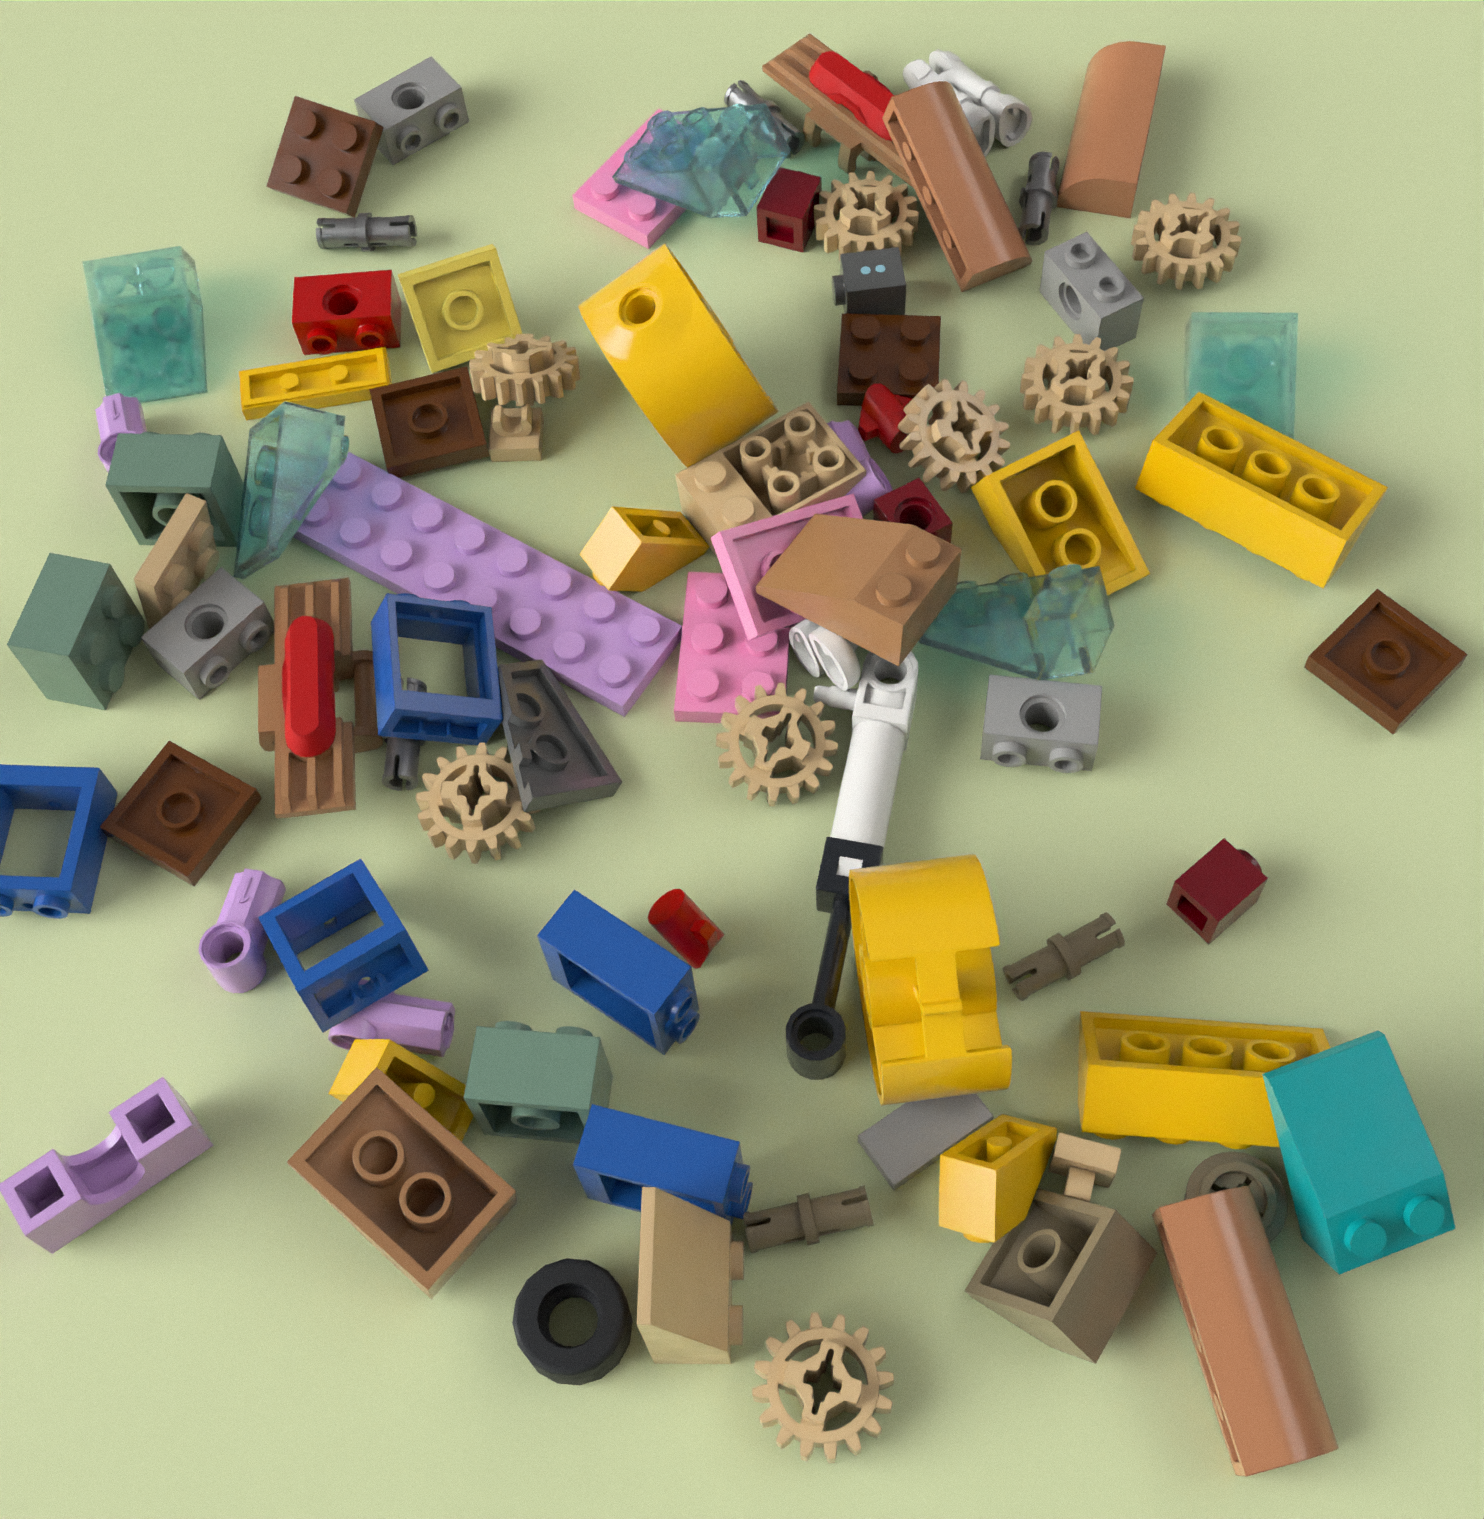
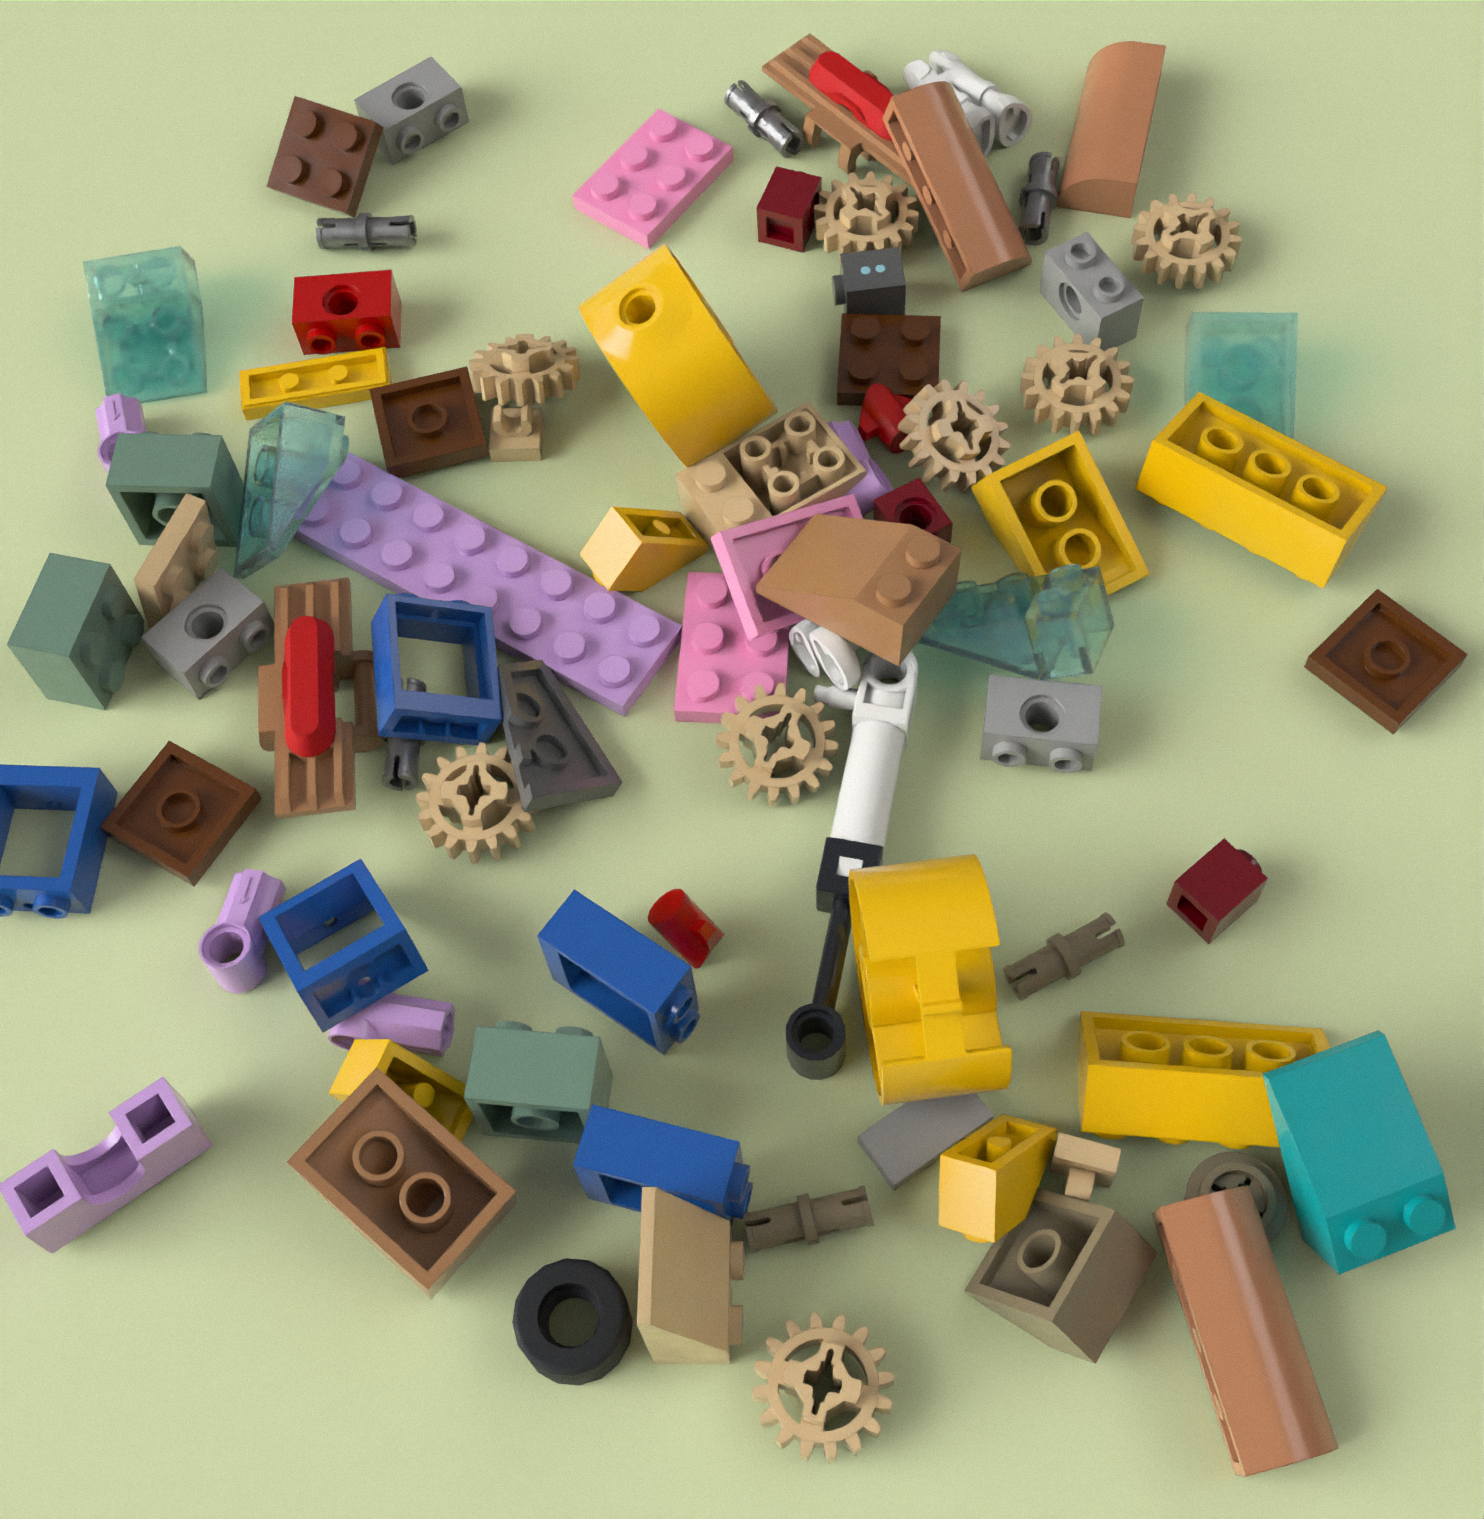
(460, 306): light yellow tile -> none
(706, 158): clear light blue slope -> none

